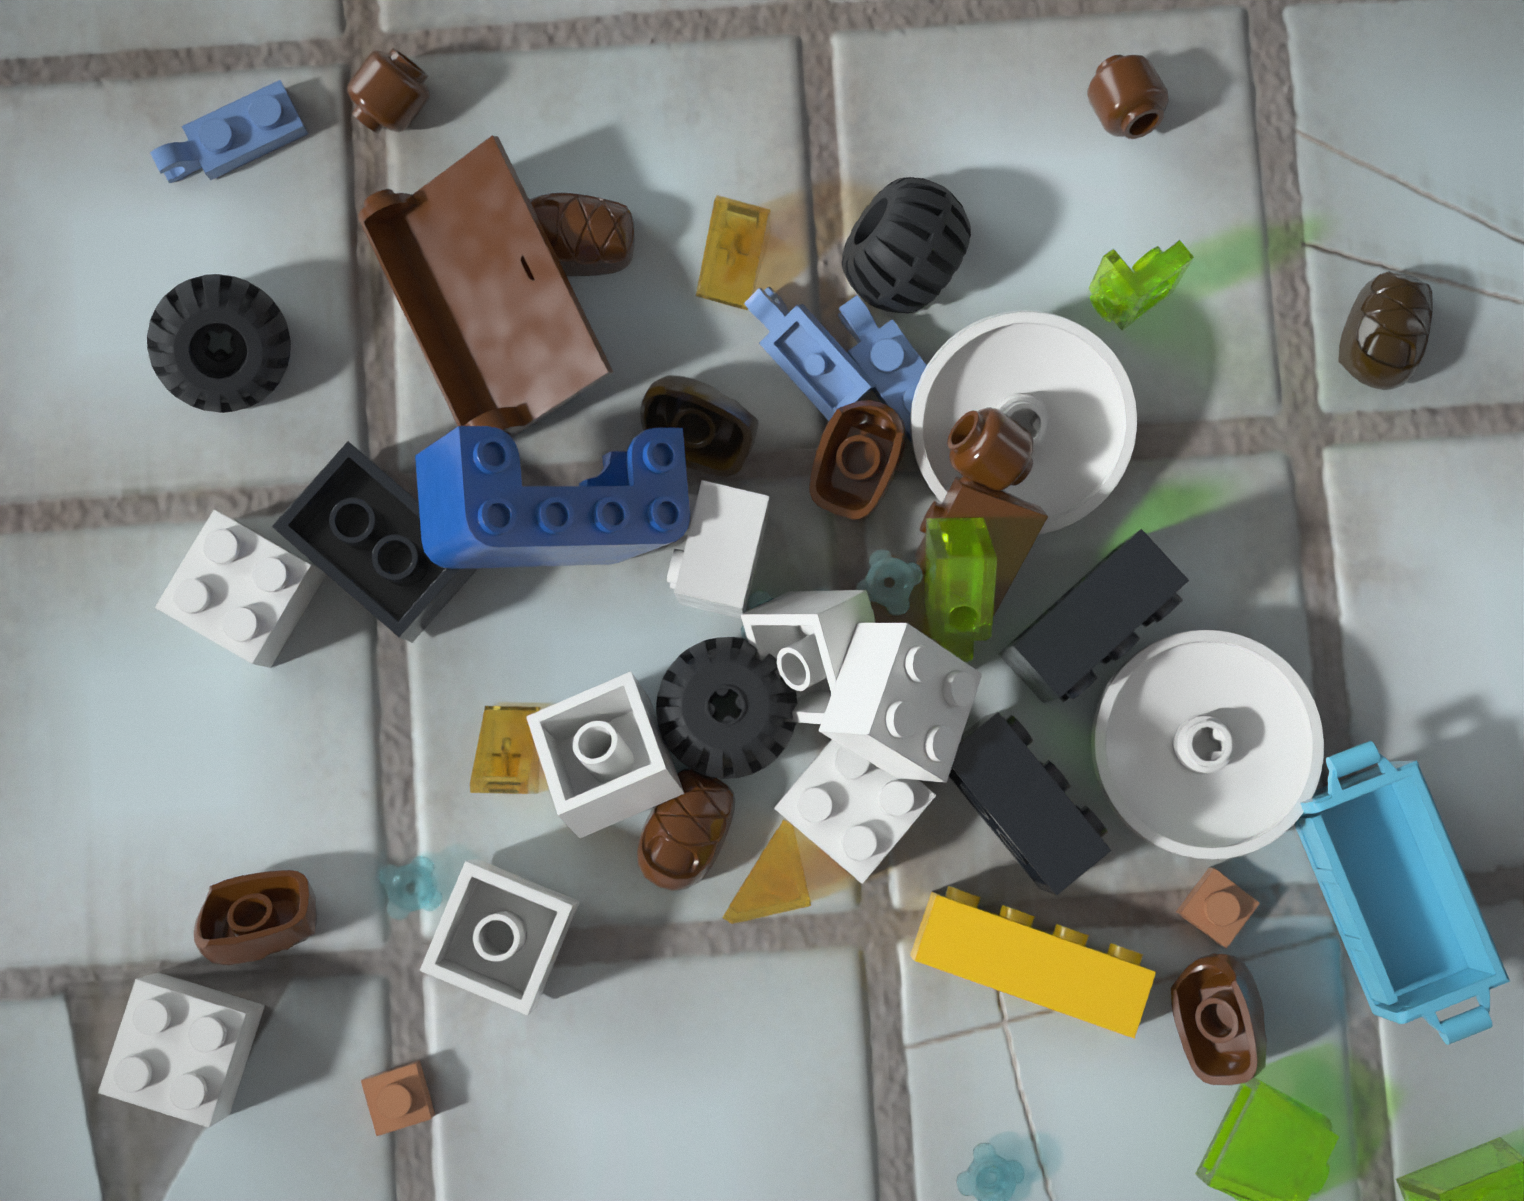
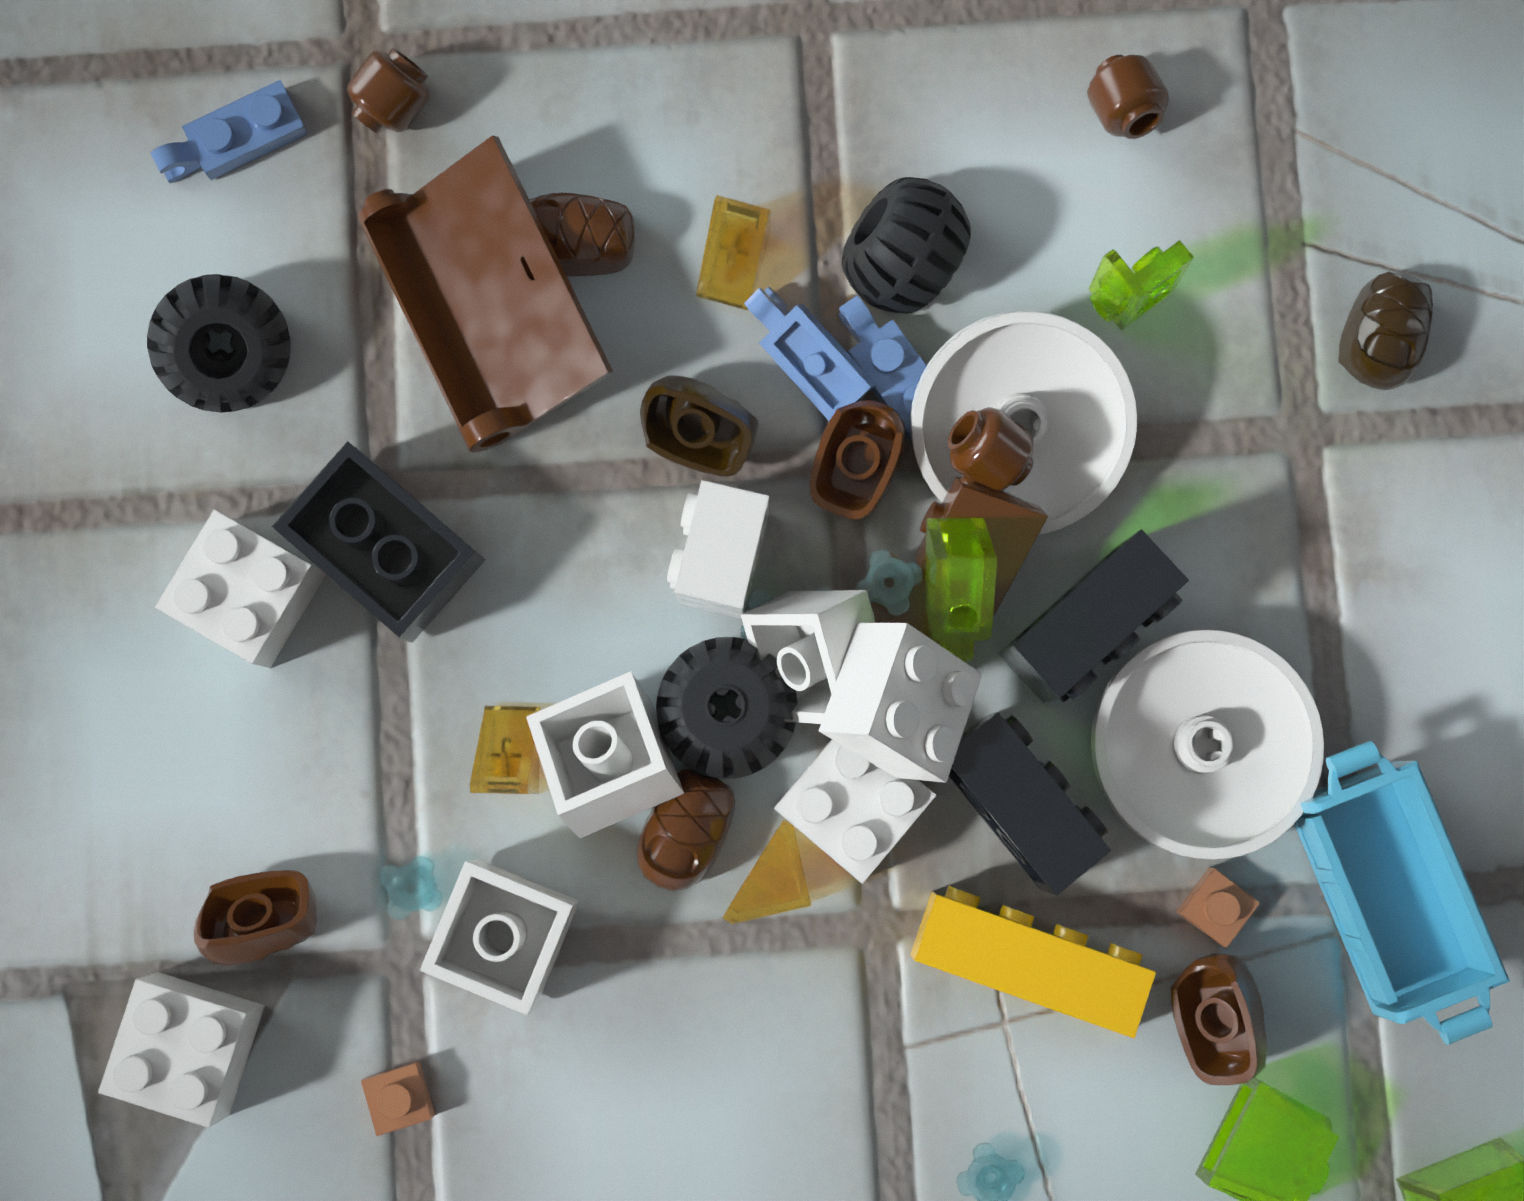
(484, 517): blue windscreen -> none

